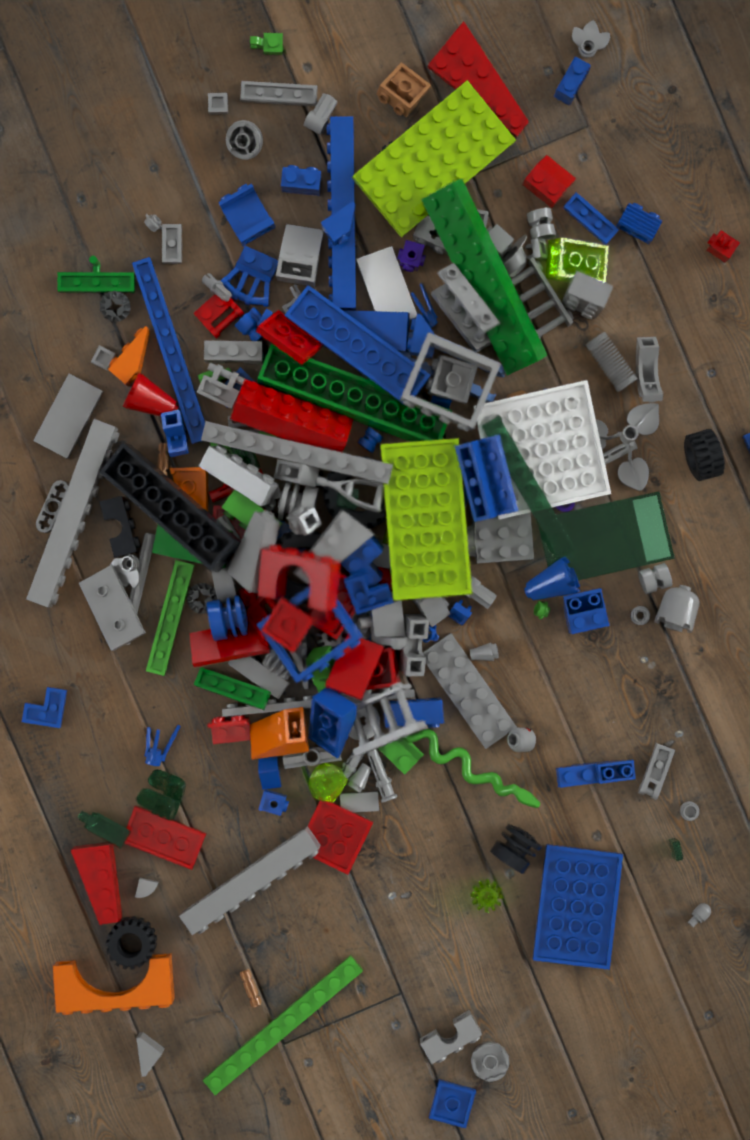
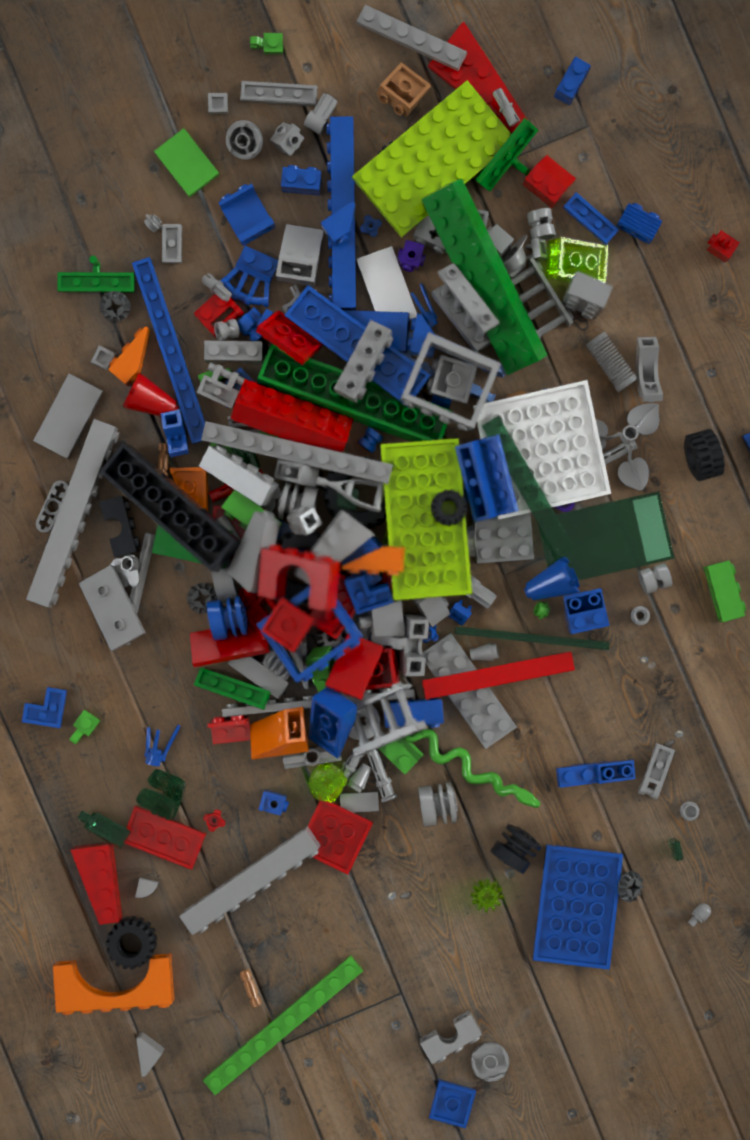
(85, 725): none -> bright green plate
(170, 618): bright green plate -> none
(186, 162): none -> bright green tile
(214, 825): none -> red plate
(226, 330): none -> light grey wheel
(269, 772): blue slope -> none
(287, 138): none -> light grey brick
(363, 361): none -> light grey brick
(370, 231): none -> blue plate
(384, 559): none -> orange slope
(411, 37): none -> light grey plate
(437, 804): none -> light grey wheel
(448, 519): none -> black tyre
(498, 675): none -> red tile
(506, 107): none -> light grey axle
(507, 155): none -> green plate
(521, 739): light grey head -> none
(531, 638): none -> clear green tile
(590, 37): light grey plate -> none
(628, 879): none -> dark grey gear
(678, 609): light grey cylinder -> none
(725, 591): none -> bright green brick

